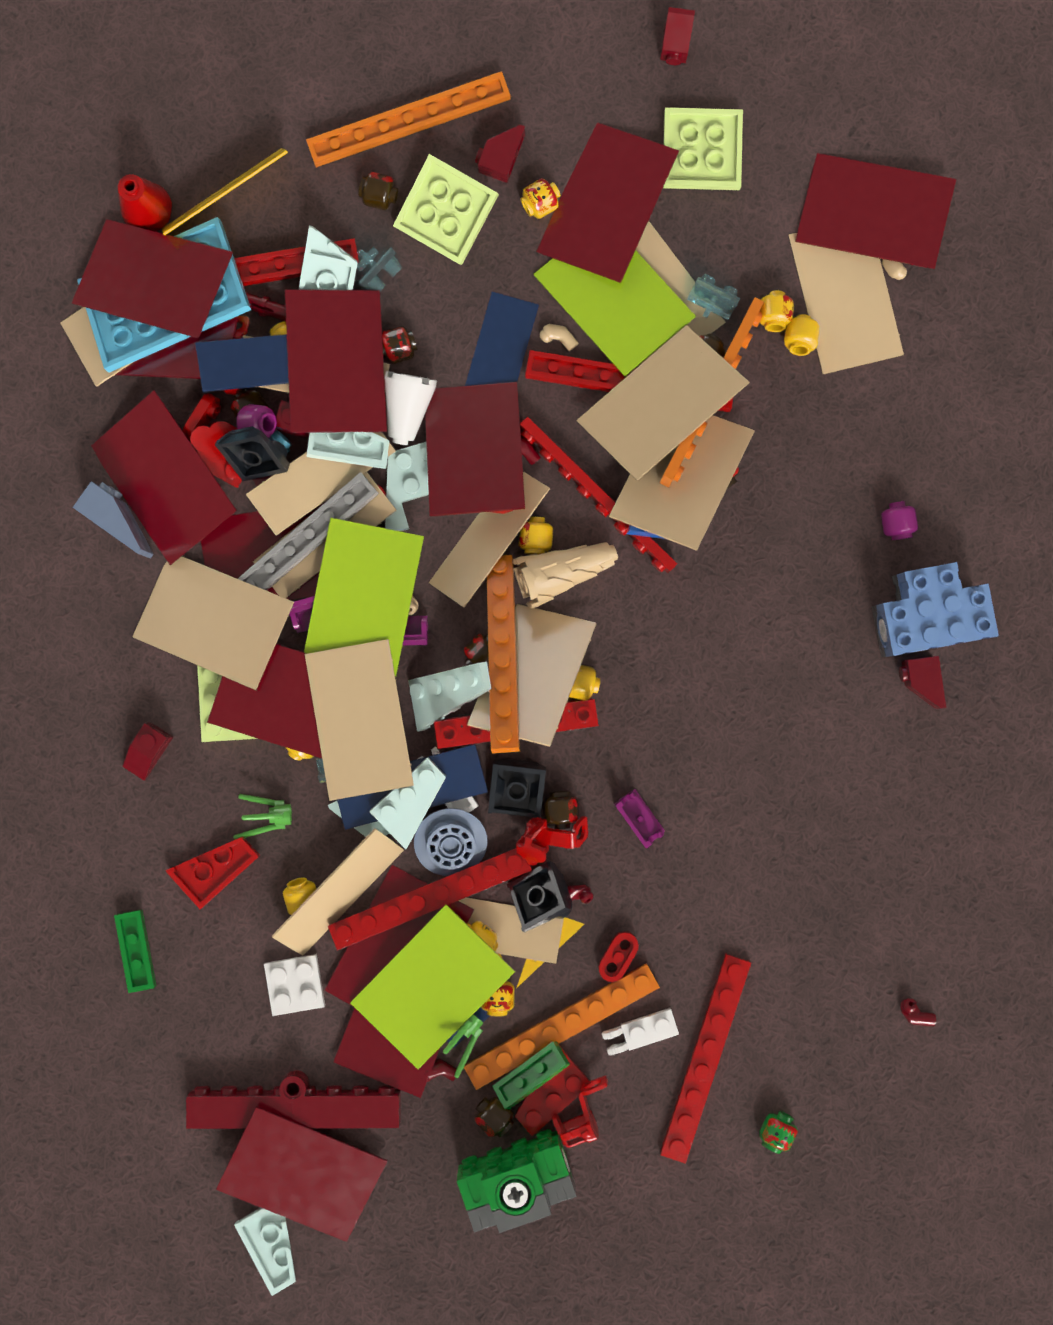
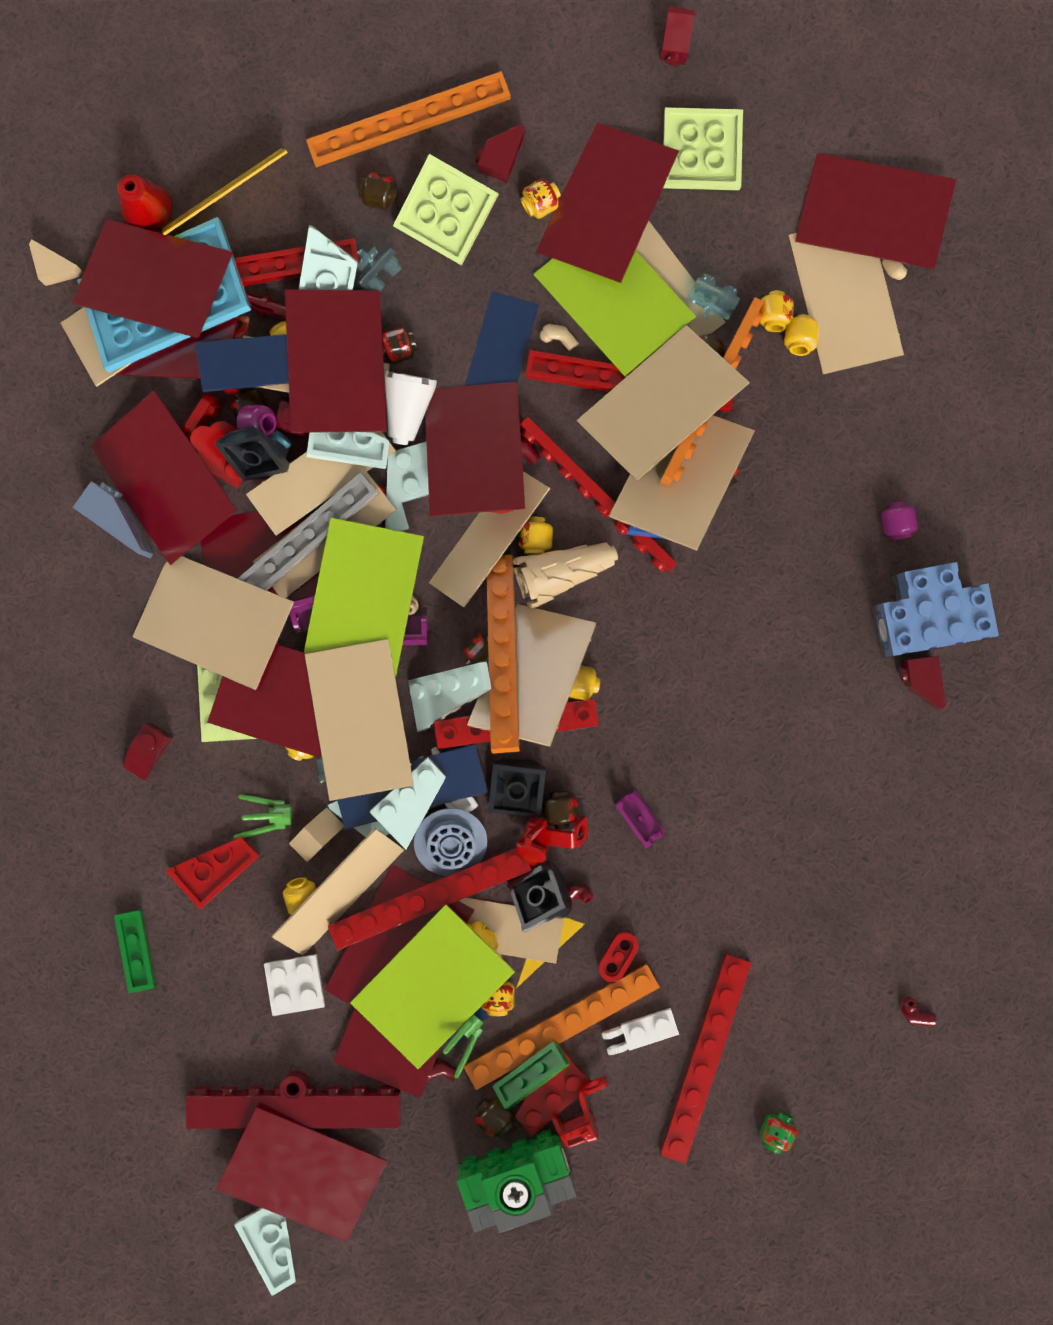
(52, 267): none -> tan slope
(316, 834): none -> tan slope

